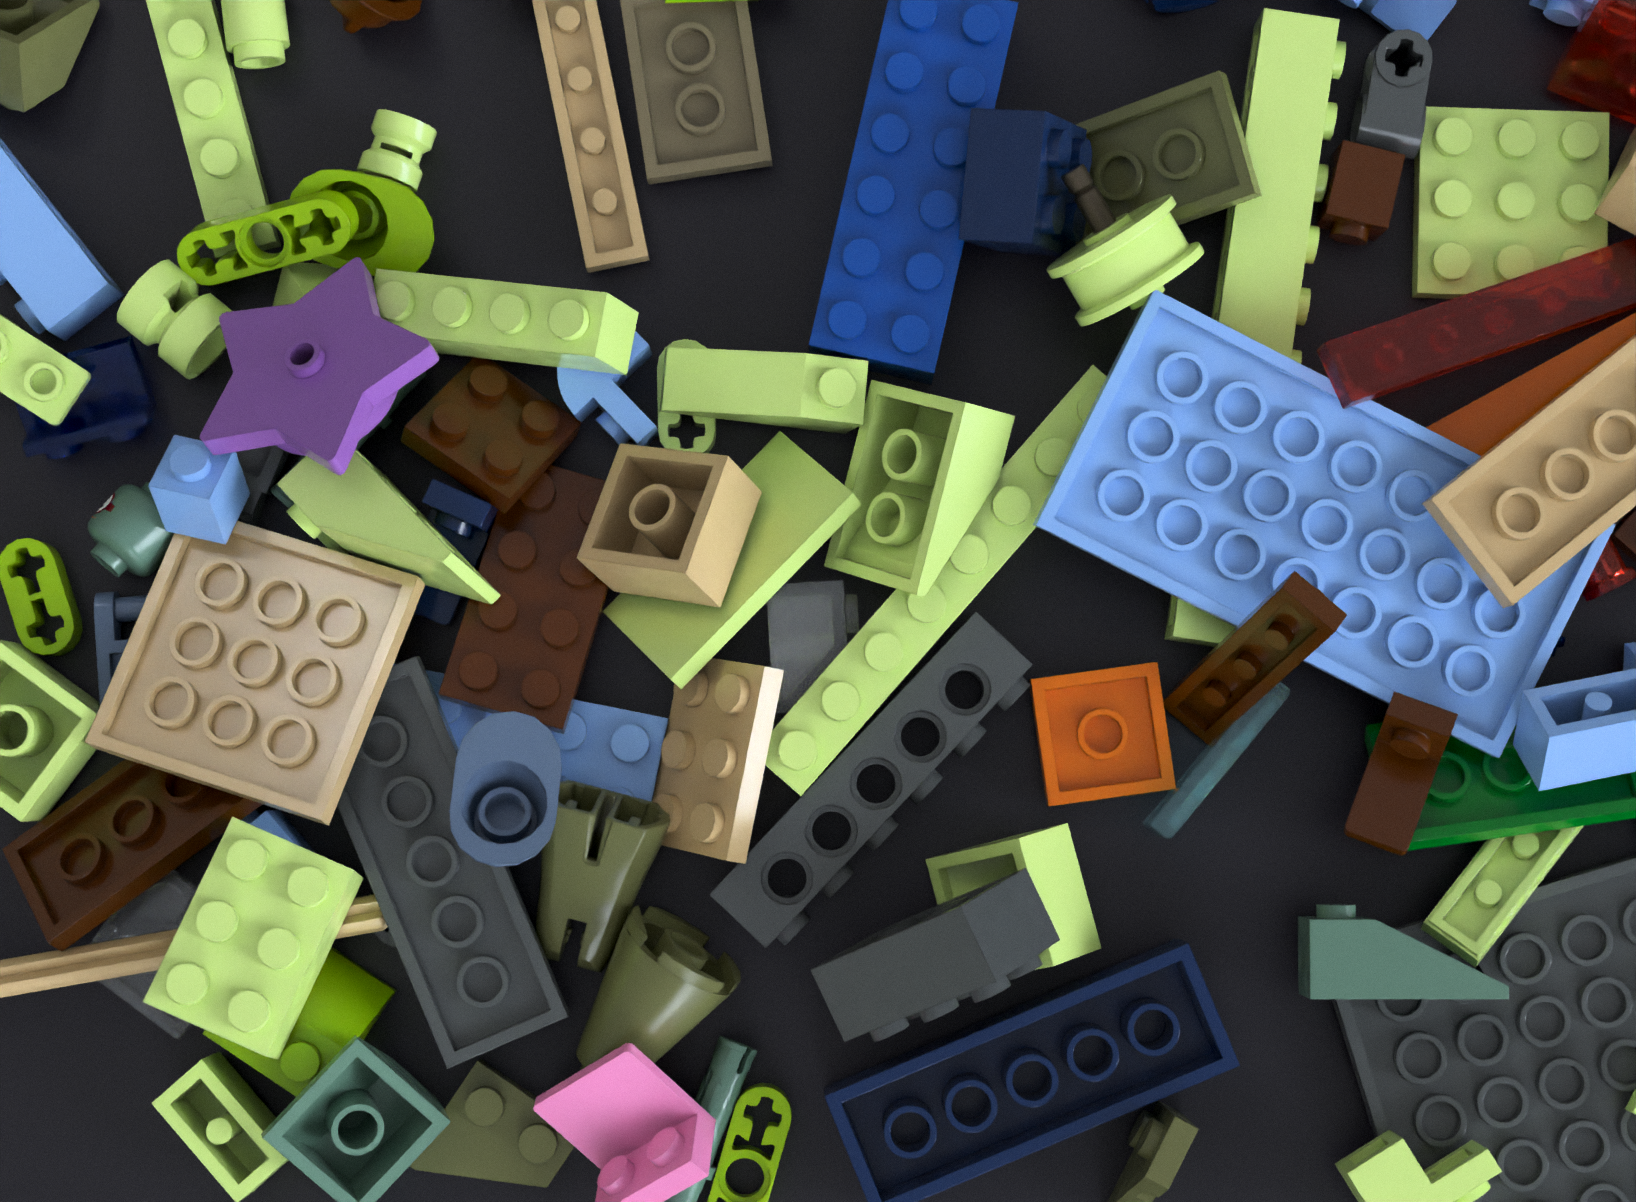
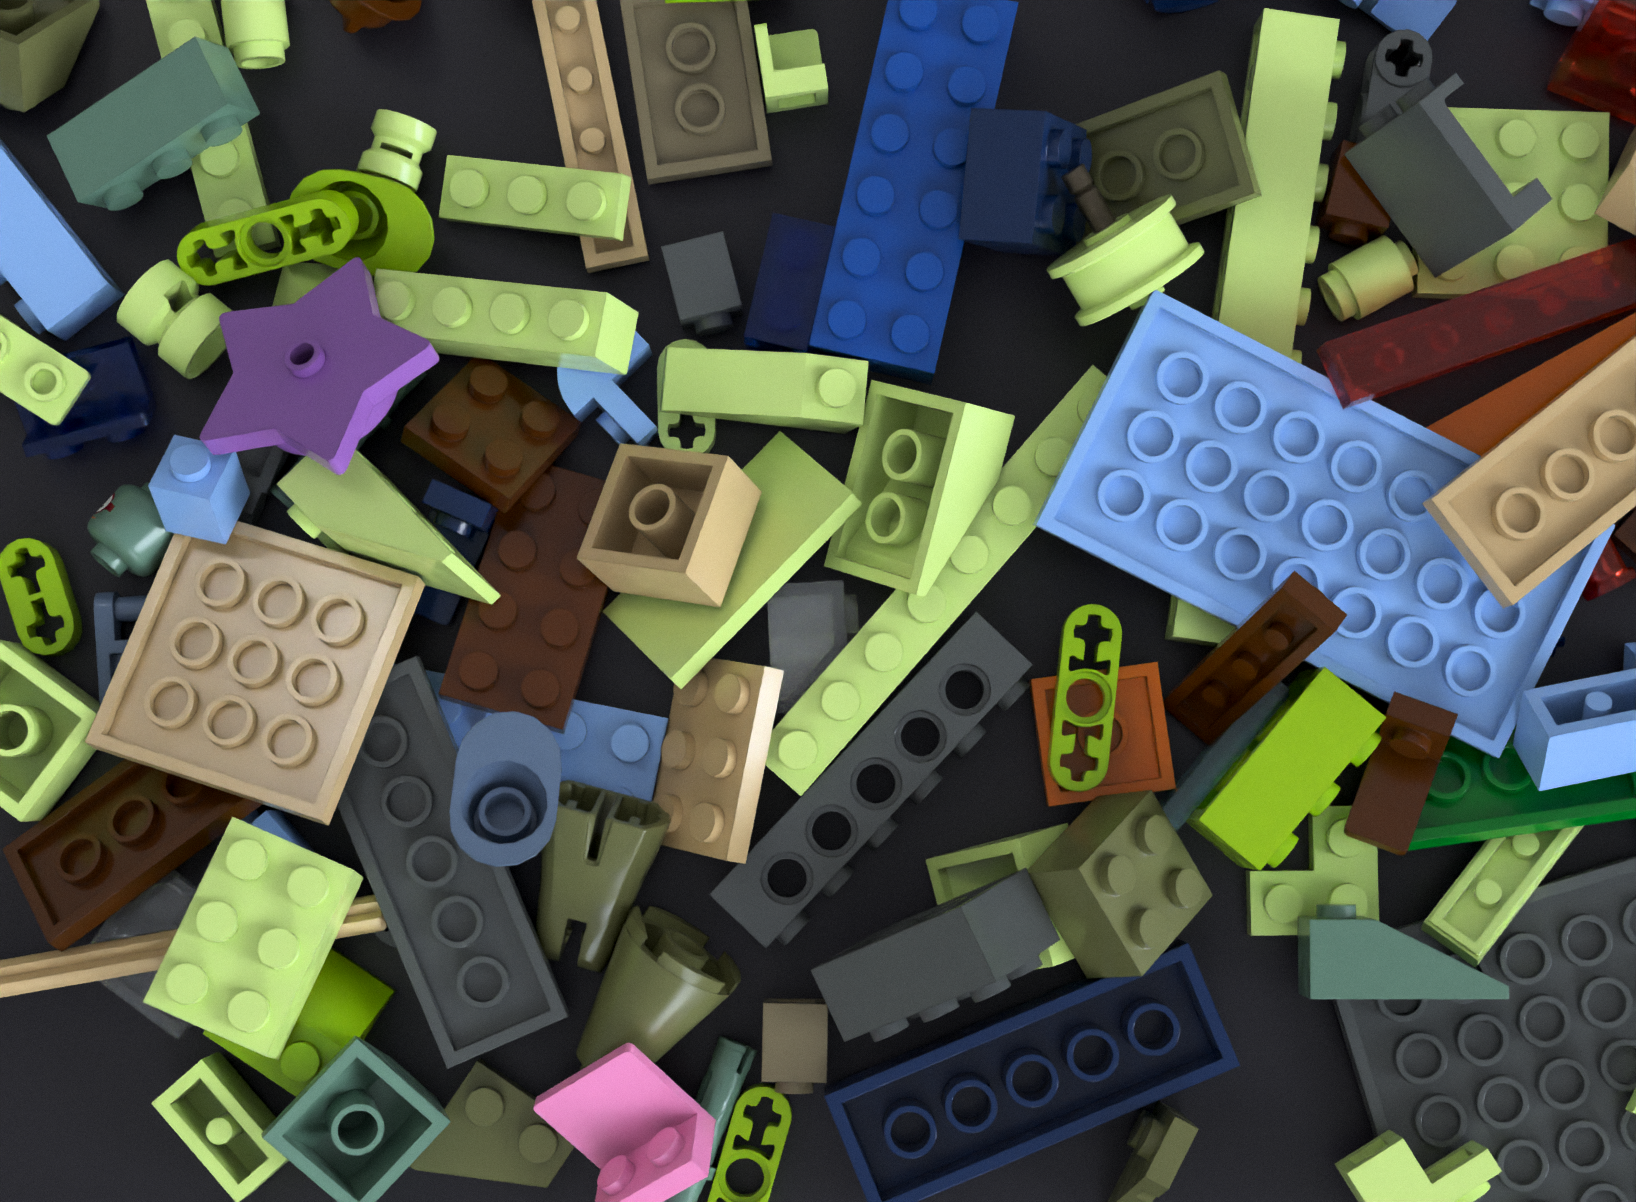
(154, 125): none -> sand green brick
(535, 197): none -> yellowish green plate
(703, 283): none -> dark grey brick
(788, 285): none -> clear blue brick
(791, 69): none -> yellowish green panel
(794, 1044): none -> dark tan brick
(1075, 648): none -> lime beam
(1119, 885): none -> olive brick
(1288, 770): none -> lime brick
(1338, 873): none -> yellowish green plate
(1368, 278): none -> yellowish green brick
(1438, 179): none -> dark grey panel

